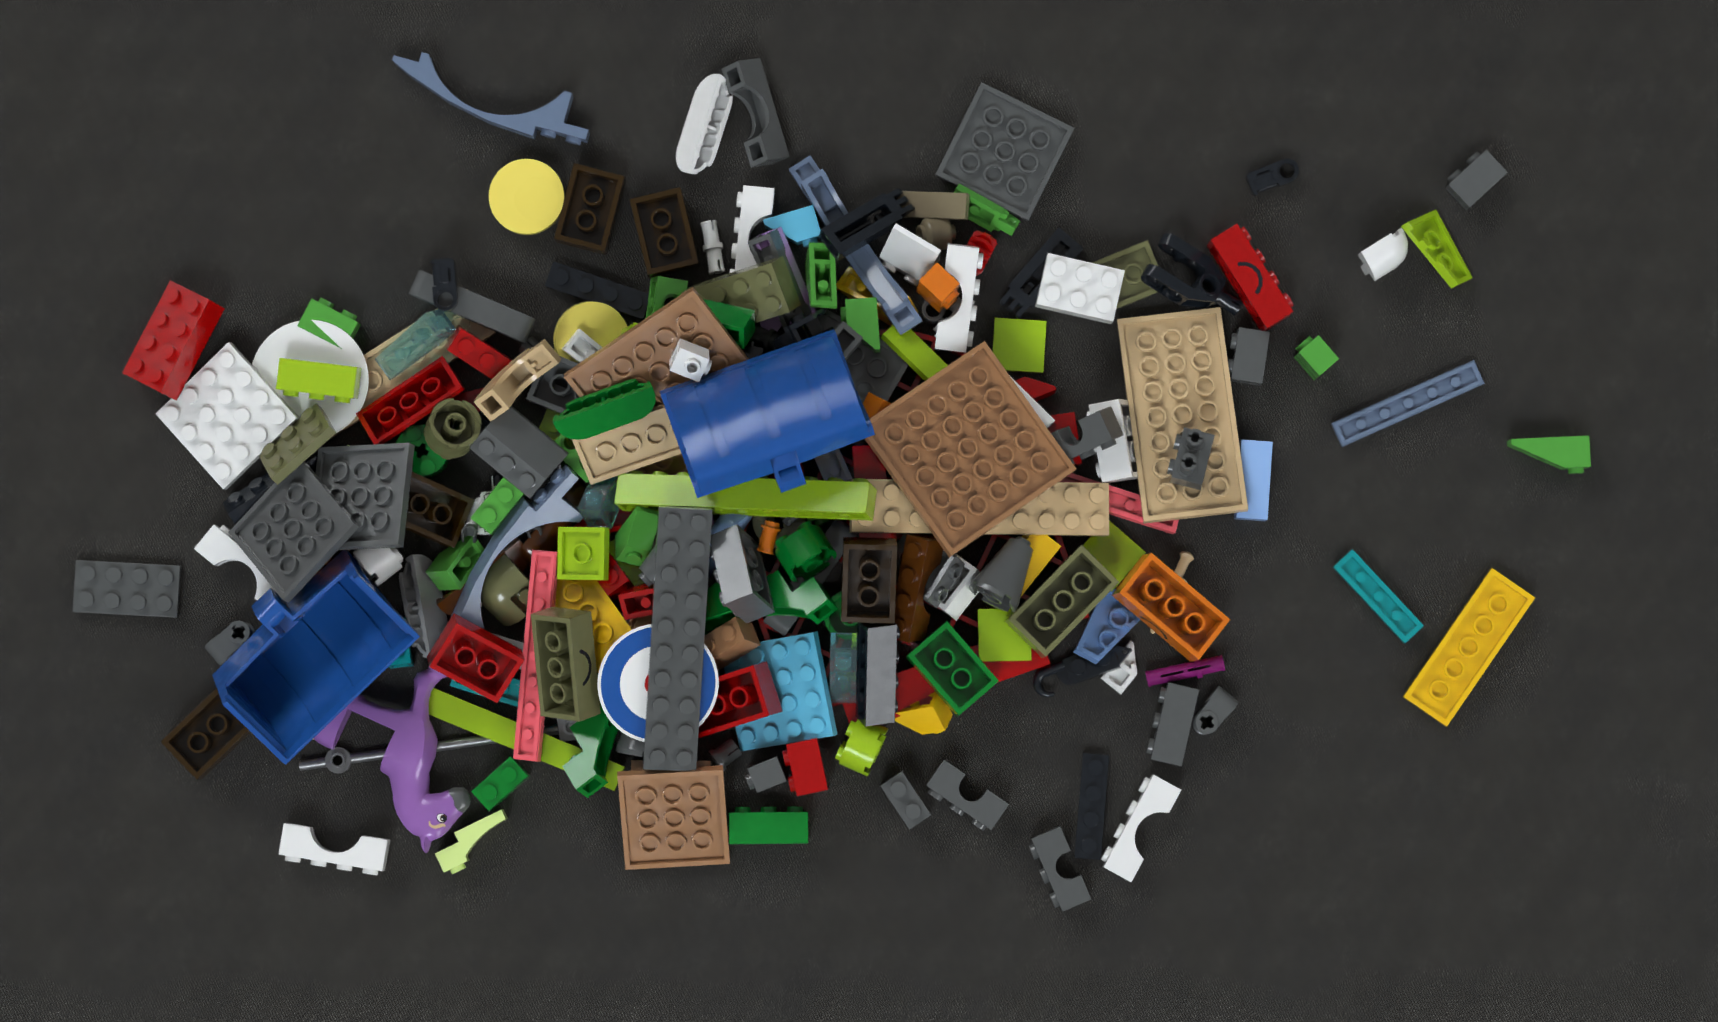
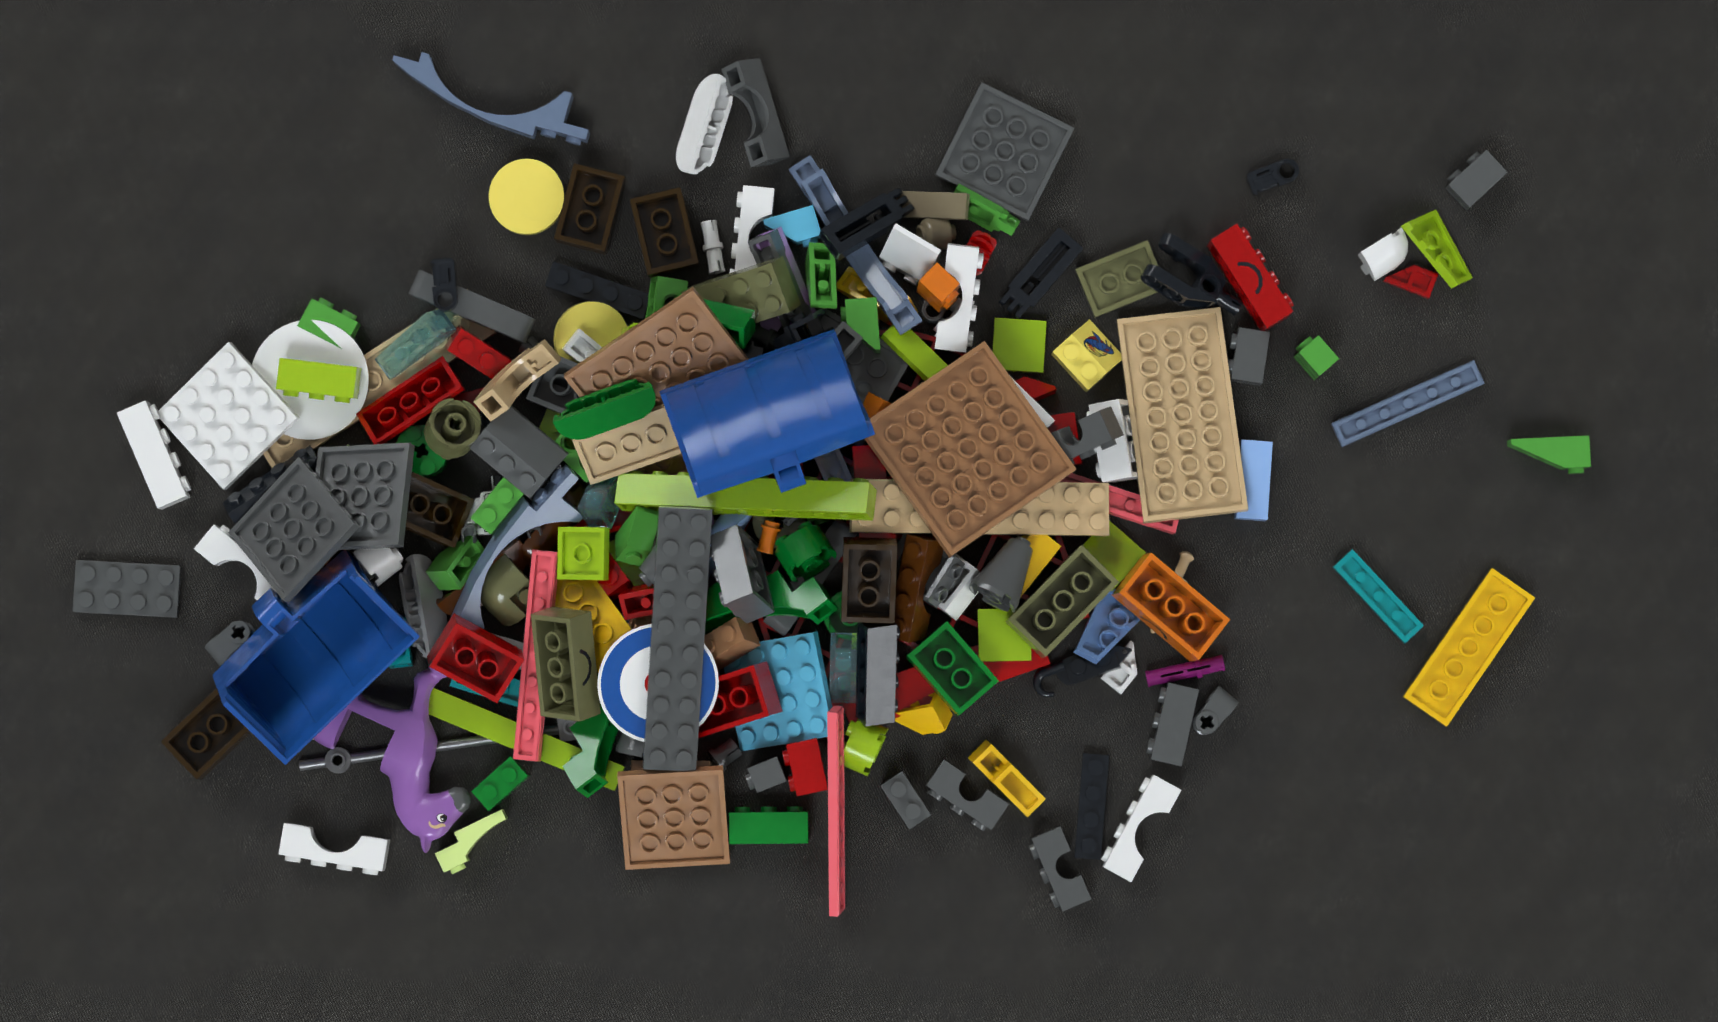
(154, 455): none -> white brick
(173, 340): red brick -> none
(297, 443): olive plate -> none
(690, 360): white brick -> none
(836, 810): none -> coral tile
(1006, 778): none -> yellow slope
(1079, 288): white brick -> none
(1087, 355): none -> light yellow slope
(1191, 459): dark grey brick -> none
(1414, 279): none -> red tile

